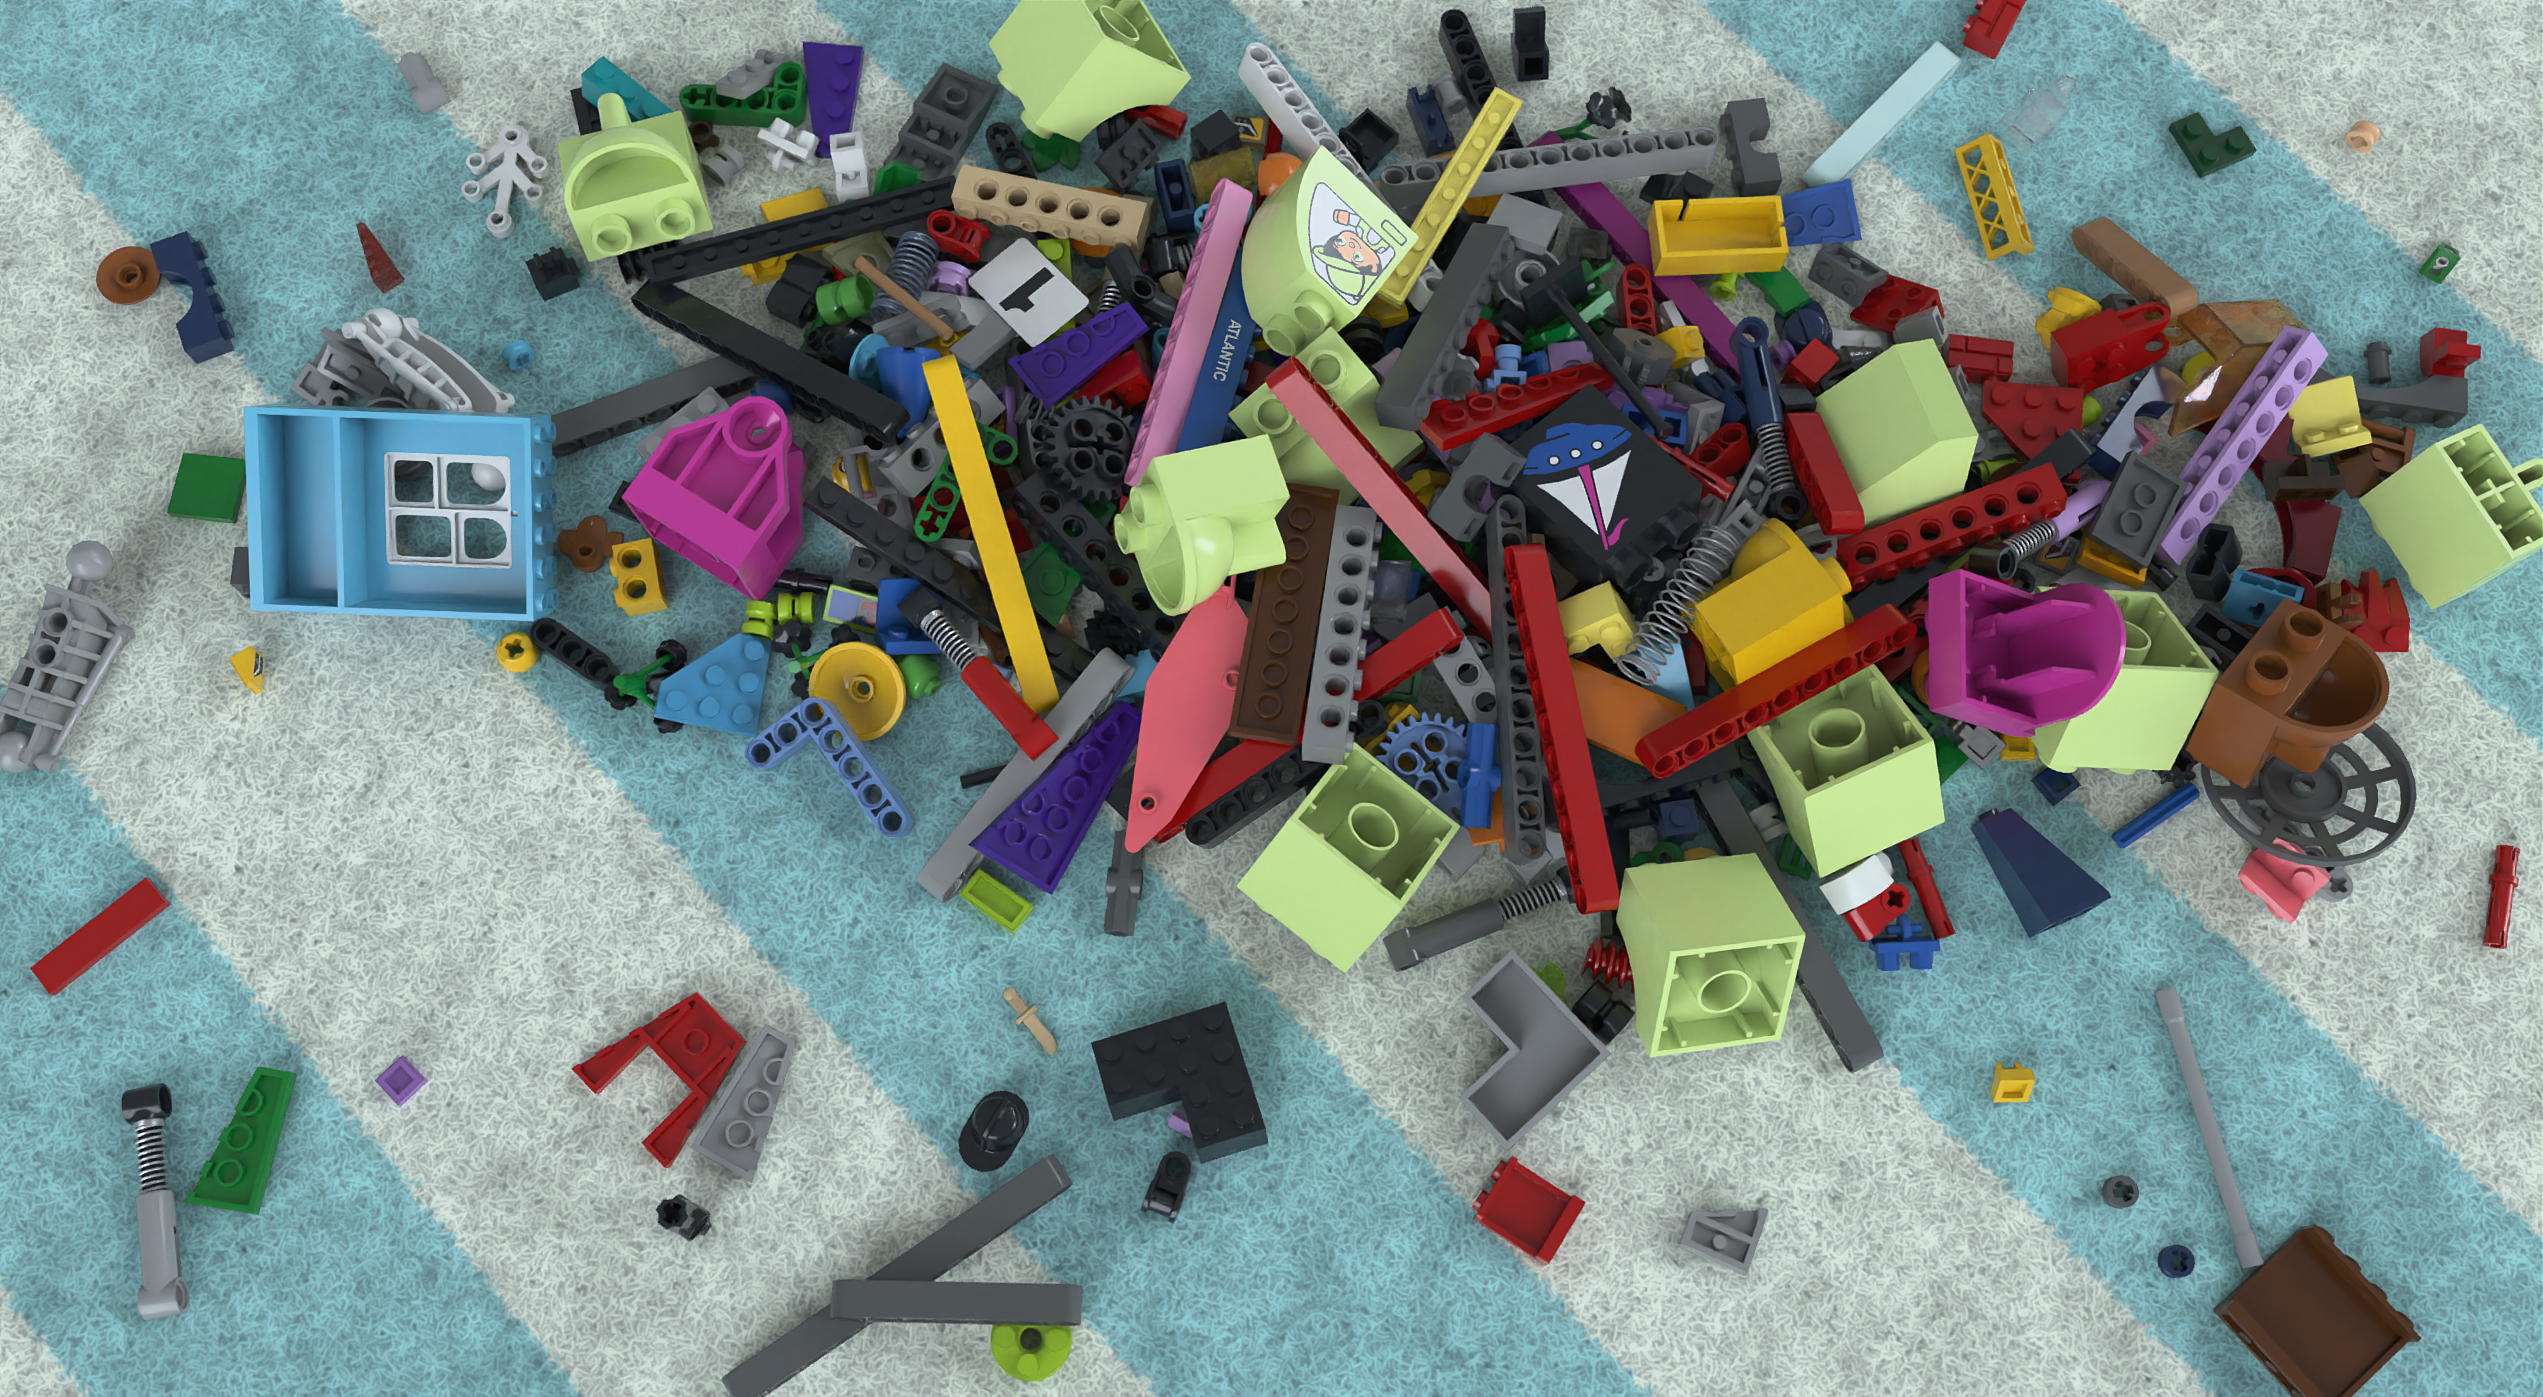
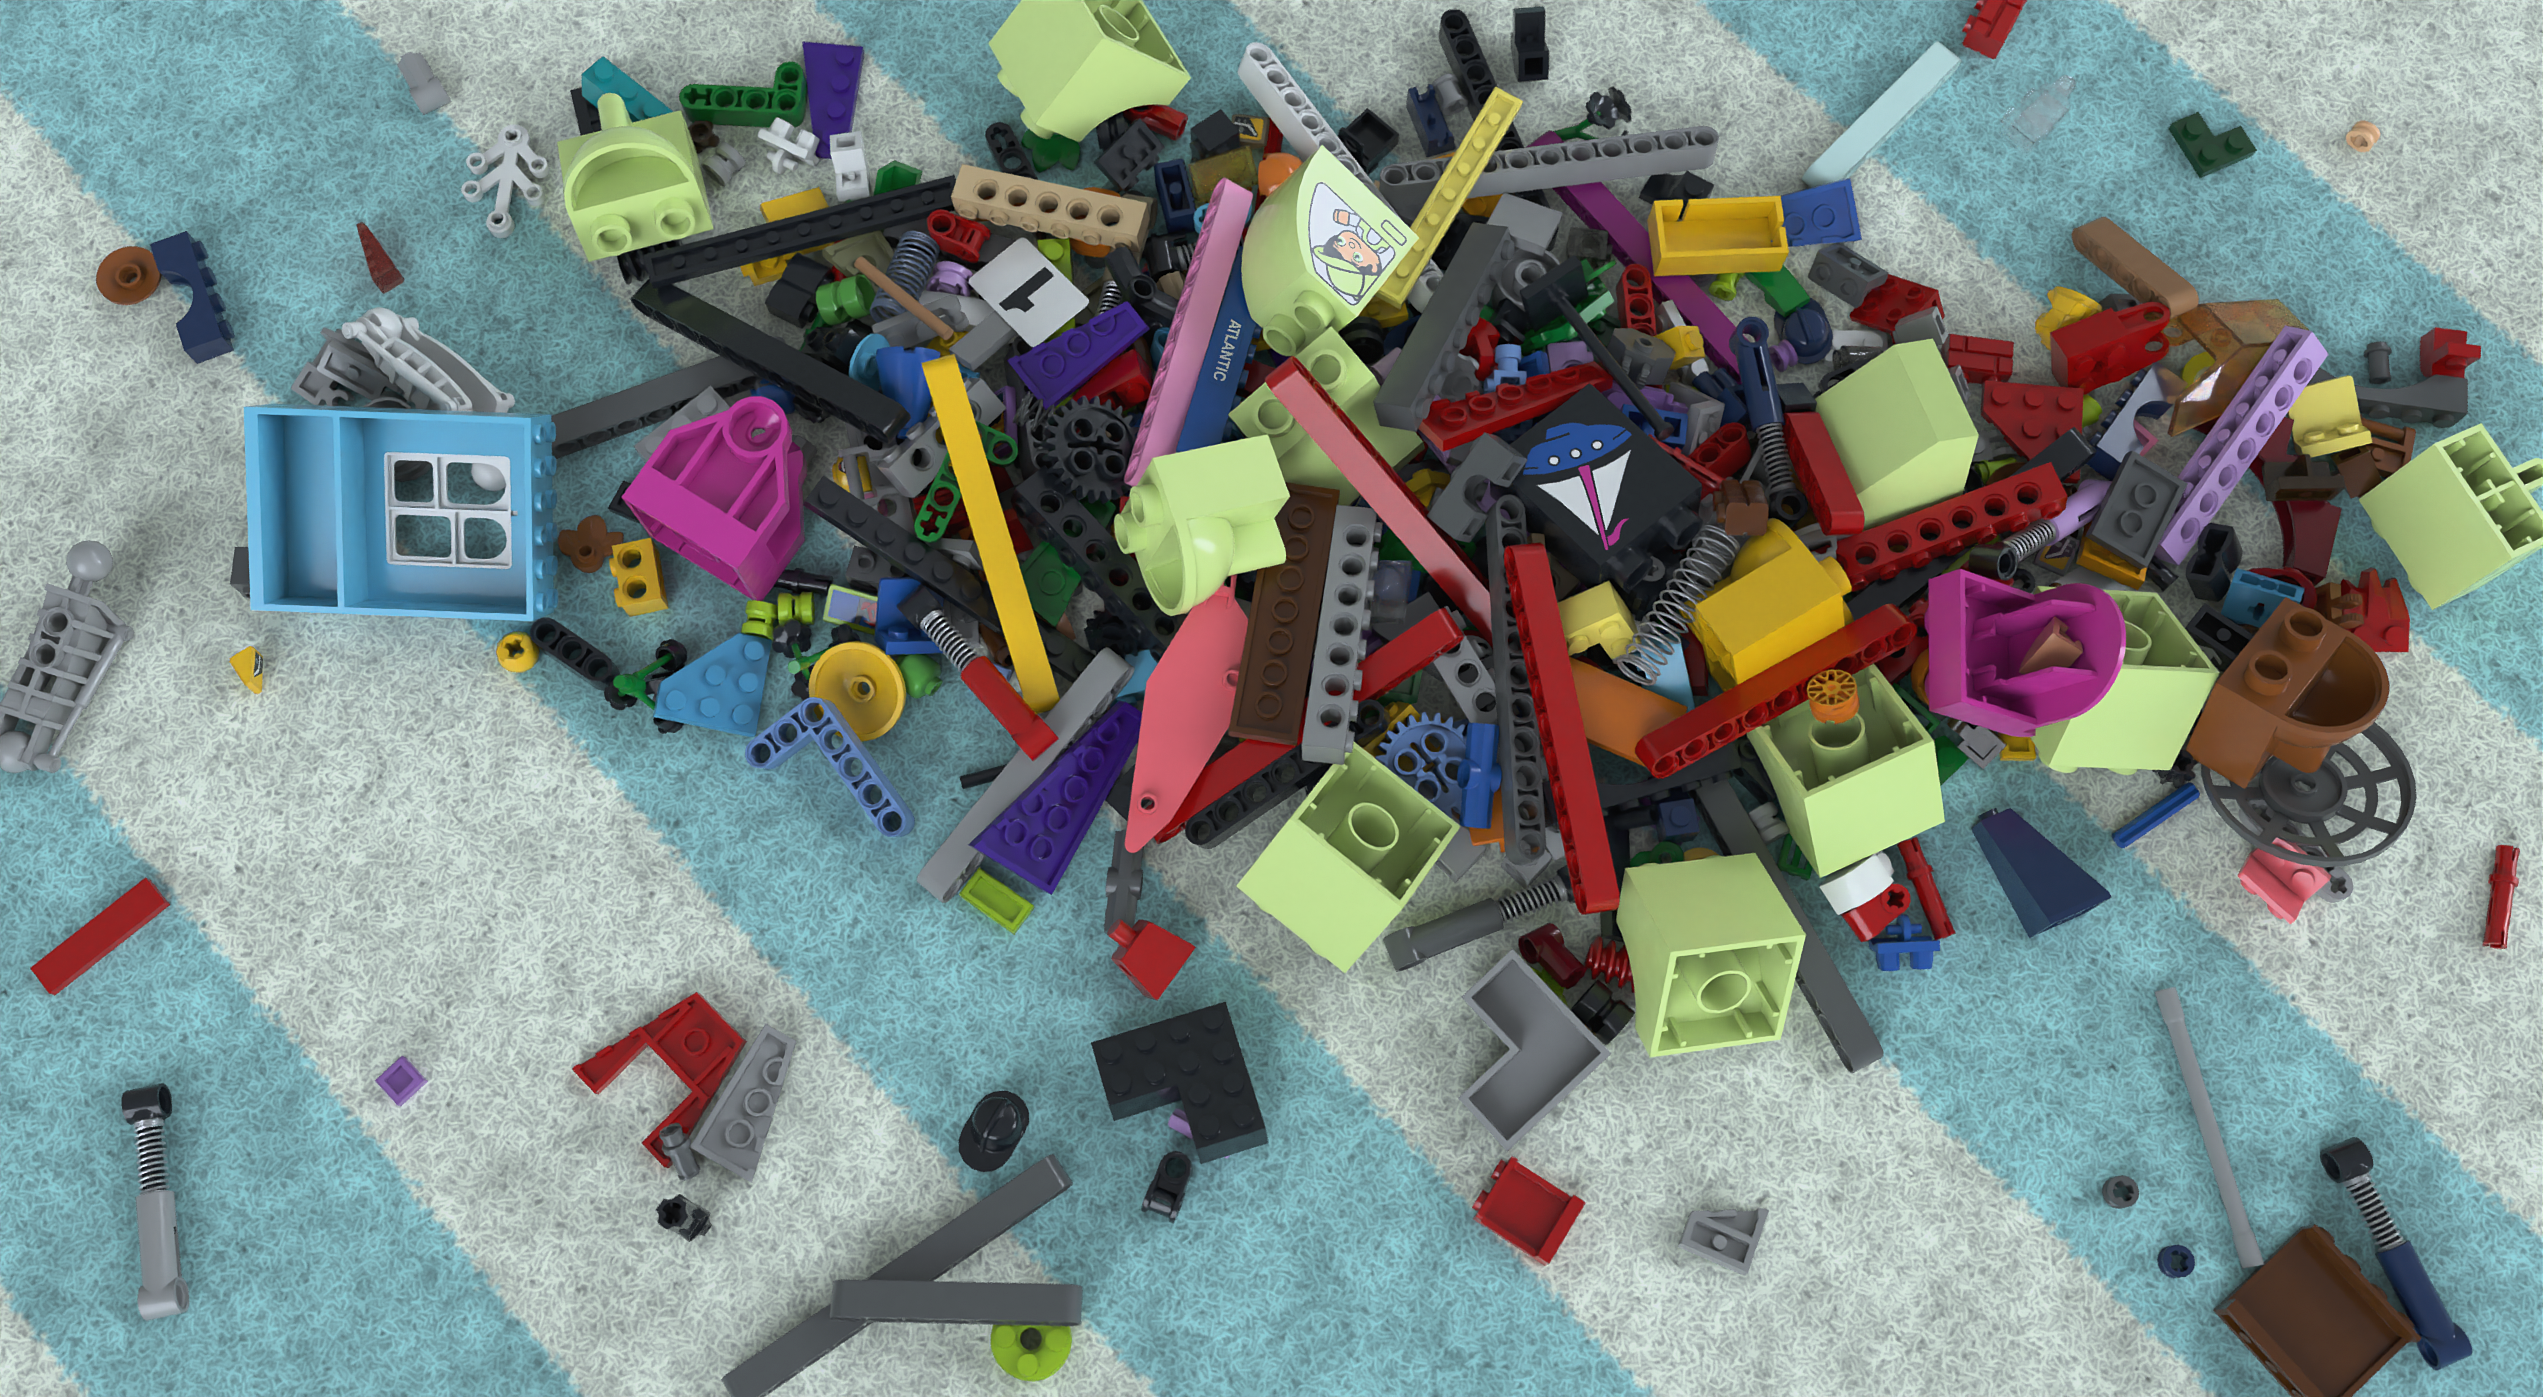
(208, 488): green tile -> none
(243, 1159): green wing -> none
(518, 355): medium azure bush -> none
(553, 273): black brick -> none
(677, 1146): none -> dark grey pin
(752, 75): light grey plate -> none
(943, 122): dark grey slope -> none
(1030, 1020): tan piece -> none
(1148, 955): none -> red torso
(1547, 948): none -> dark red piece
(1741, 507): none -> reddish brown brick
(1752, 171): dark grey arch -> none
(1811, 366): red brick -> none
(1833, 698): none -> orange wheel
(2005, 193): yellow fence -> none
(2012, 1084): yellow tile -> none
(2051, 649): none -> nougat brick
(2055, 785): dark blue tile -> none
(2441, 1338): none -> piece
(2443, 256): green piece -> none

